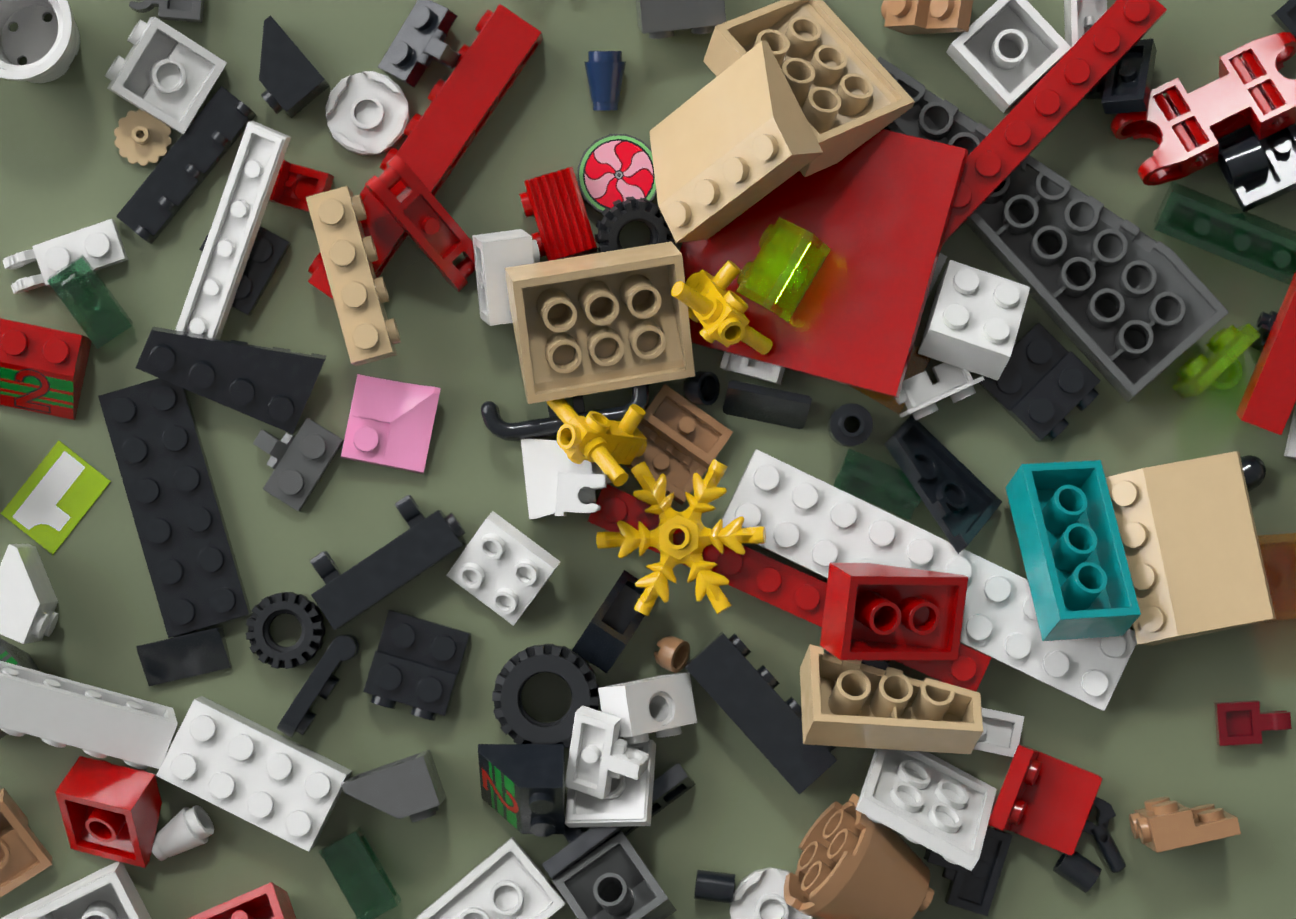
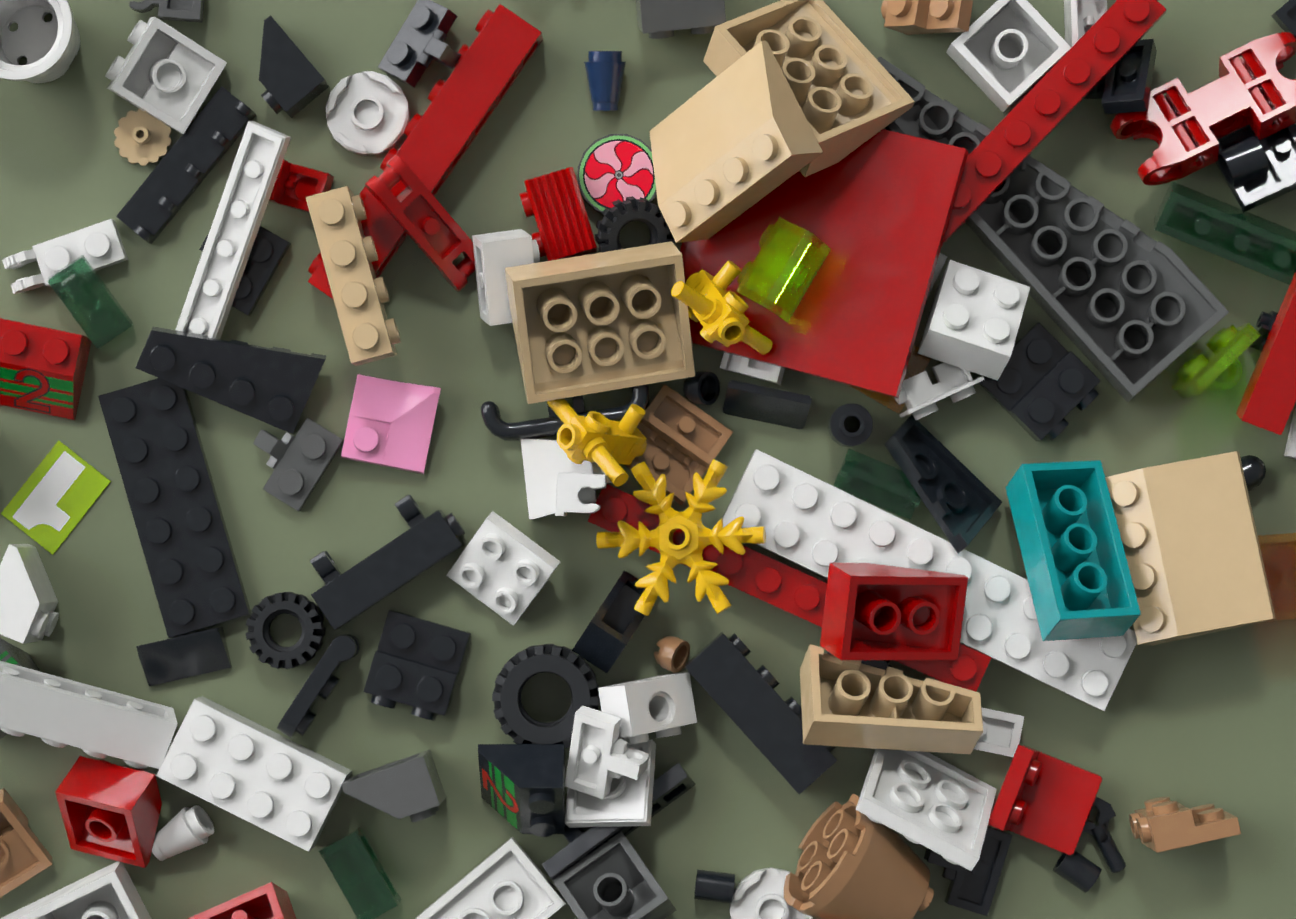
(1243, 723): dark red plate -> none

